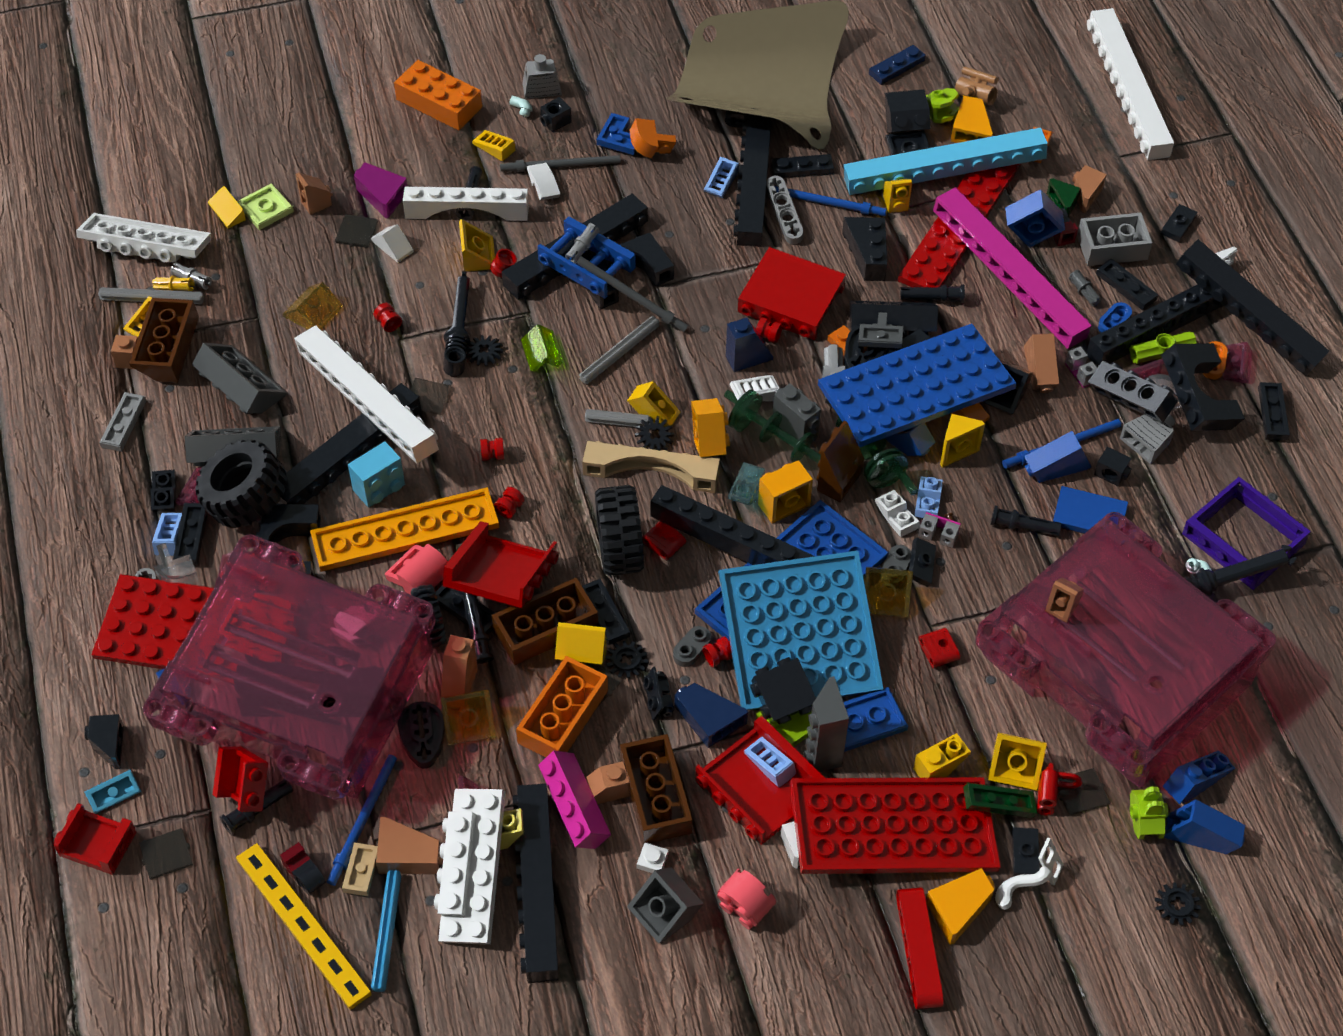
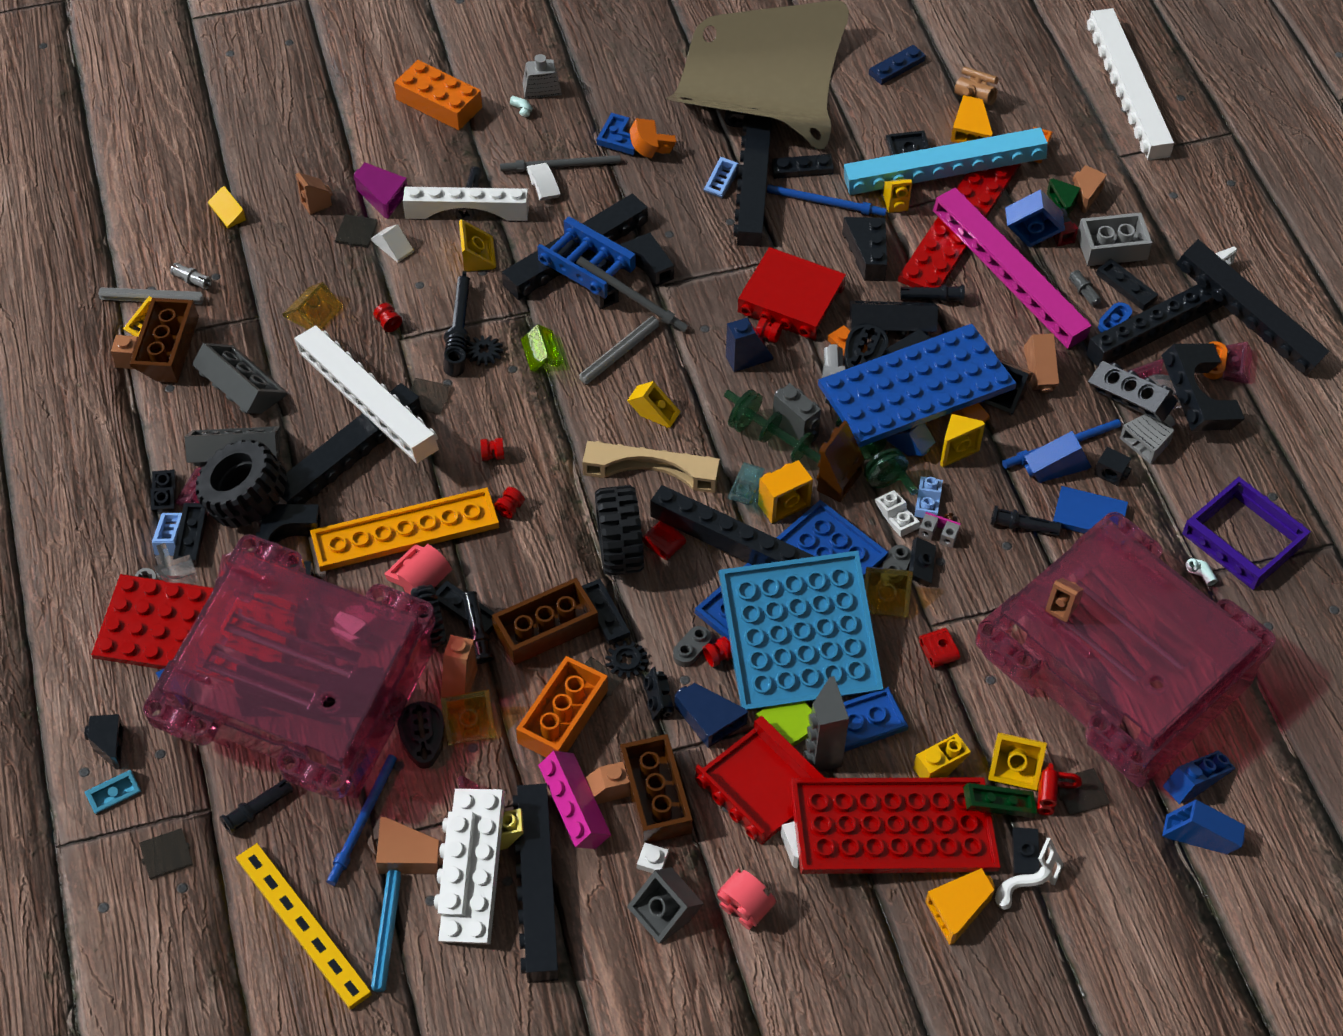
(94, 839): red panel -> none
(122, 421): light grey tile -> none
(143, 238): white plate -> none
(173, 283): yellow axle -> none
(241, 777): red panel -> none
(265, 206): yellowish green tile -> none
(302, 868): leg -> none
(360, 869): tan plate -> none
(376, 474): medium azure brick -> none
(498, 568): red panel -> none
(501, 153): yellow slope -> none
(503, 260): red wheel -> none
(555, 114): black brick -> none
(581, 643): yellow slope -> none
(582, 243): light grey pin -> none
(615, 418): light grey axle -> none
(663, 433): black gear -> none
(709, 427): light orange brick -> none
(763, 385): white slope -> none
(780, 772): light blue slope -> none
(783, 691): black brick -> none
(786, 209): light grey beam -> none
(880, 334): dark grey hinge -> none
(907, 111): black slope -> none
(919, 948): red beam -> none
(942, 106): lime hinge -> none
(1077, 365): flat silver piece -> none
(1148, 812): lime hinge -> none
(1154, 349): lime piece -> none
(1179, 222): black plate -> none
(1185, 898): black gear -> none
(1208, 580): black piece -> none
(1273, 411): black plate -> none

